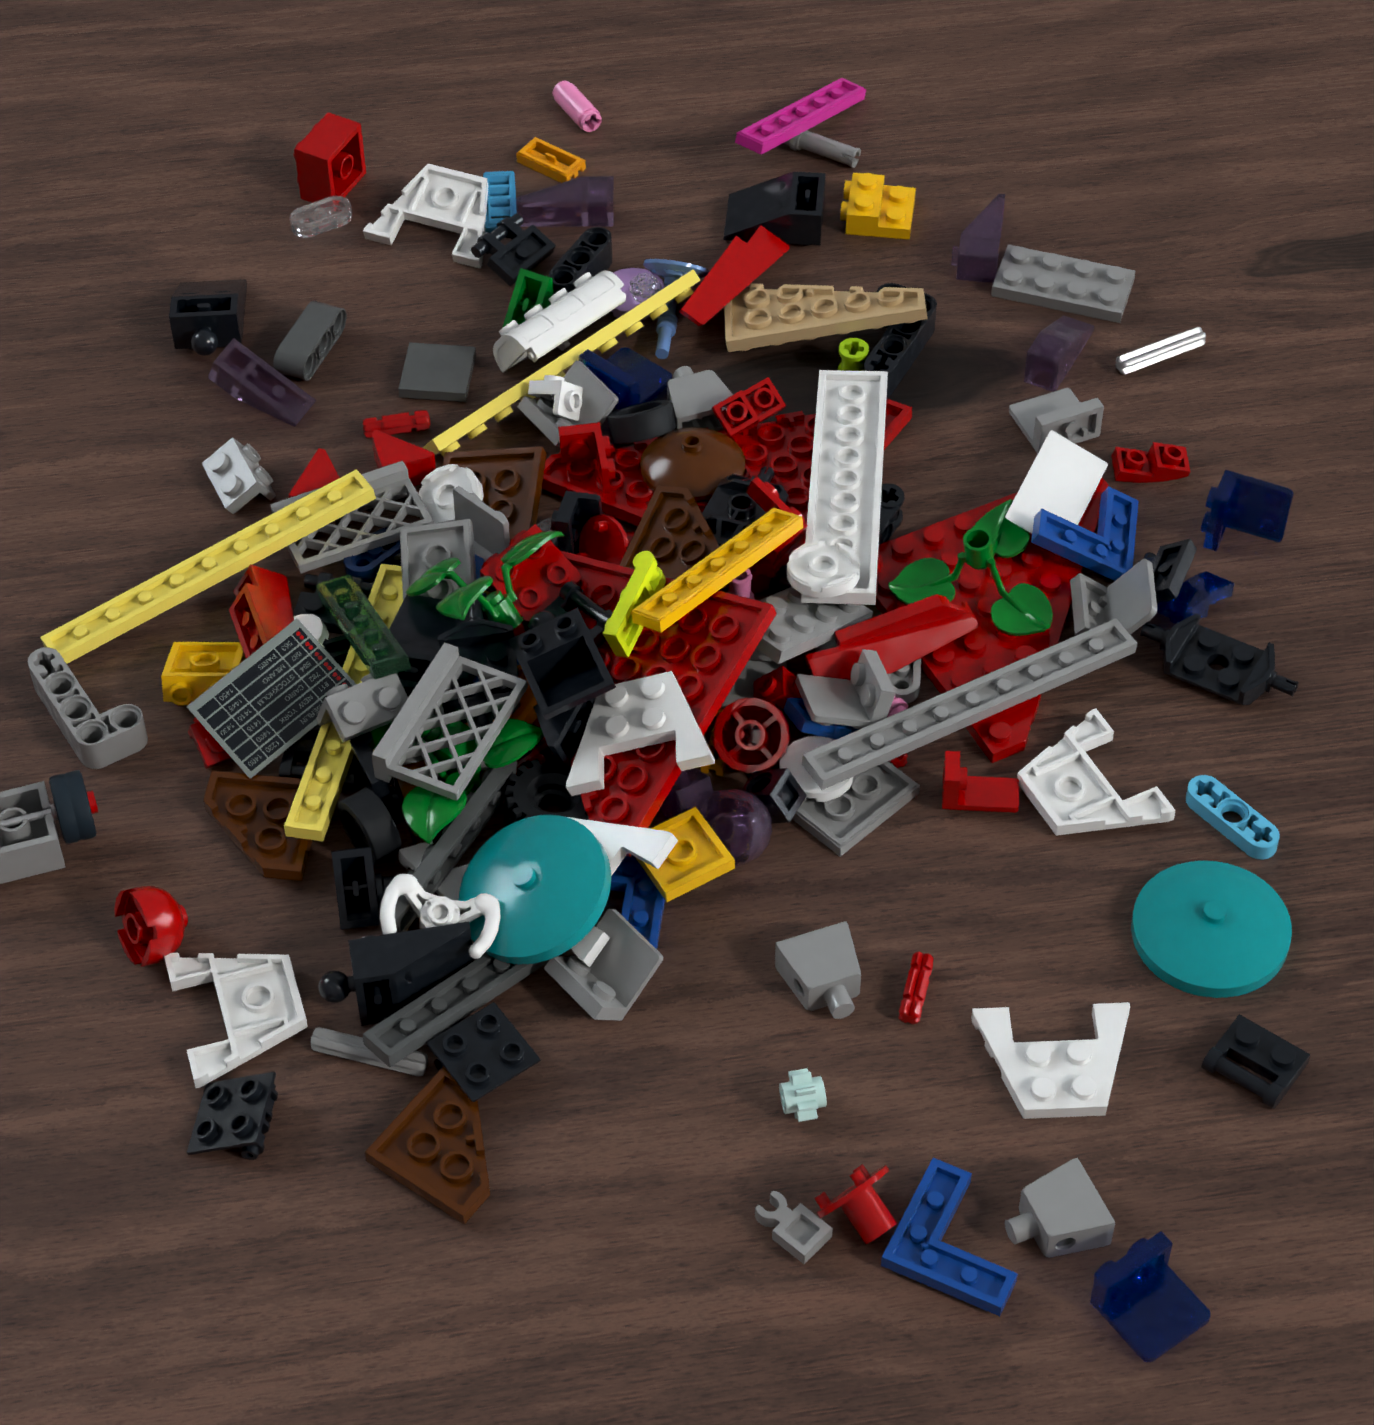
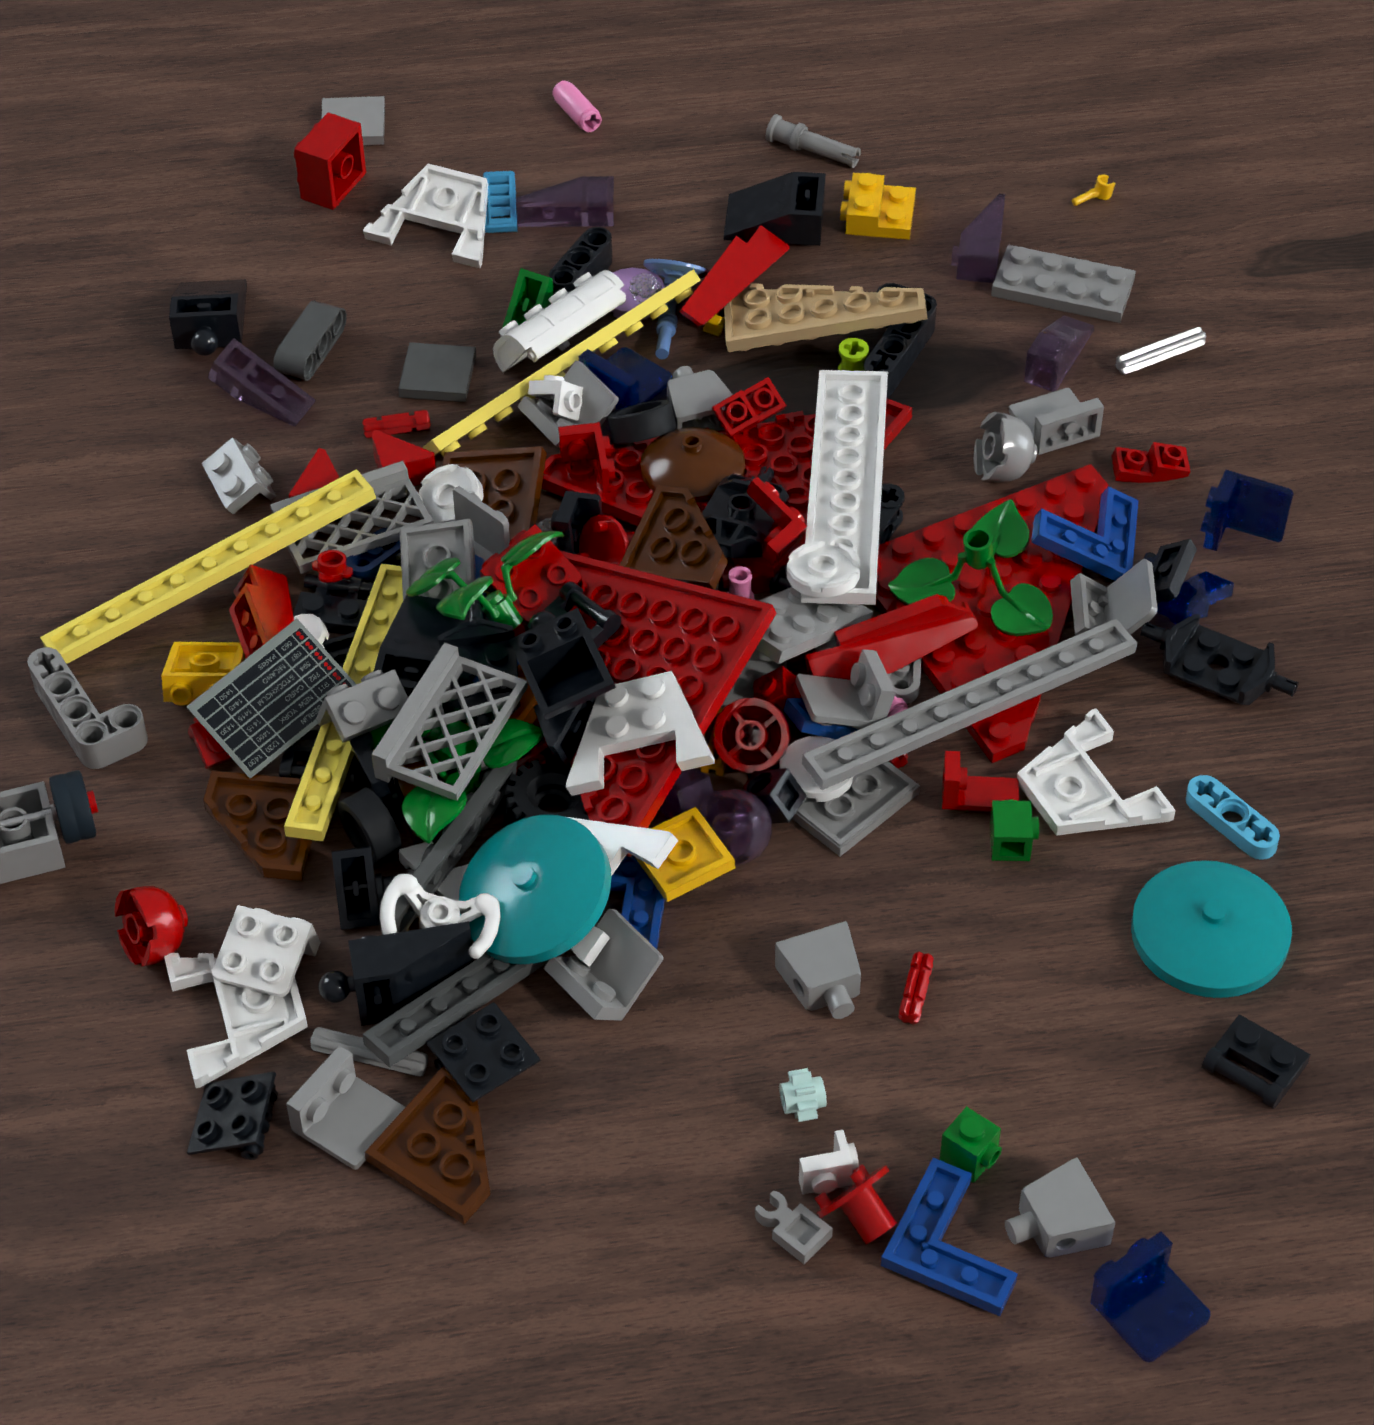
(264, 950): none -> white bracket
(320, 216): clear plate -> none
(332, 566): none -> red plate
(341, 1110): none -> light grey bracket
(363, 627): clear green tile -> none
(365, 110): none -> light grey tile
(523, 251): black plate -> none
(550, 160): light orange tile -> none
(644, 583): neon yellow plate -> none
(715, 325): none -> yellow hand
(716, 570): yellow tile -> none
(800, 116): dark pink tile -> none
(828, 1170): none -> white bracket
(971, 1143): none -> green brick
(1005, 448): none -> light grey cylinder
(1012, 830): none -> green brick
(1057, 1076): white wing -> none
(1058, 482): white sticker -> none
(1101, 191): none -> yellow hand

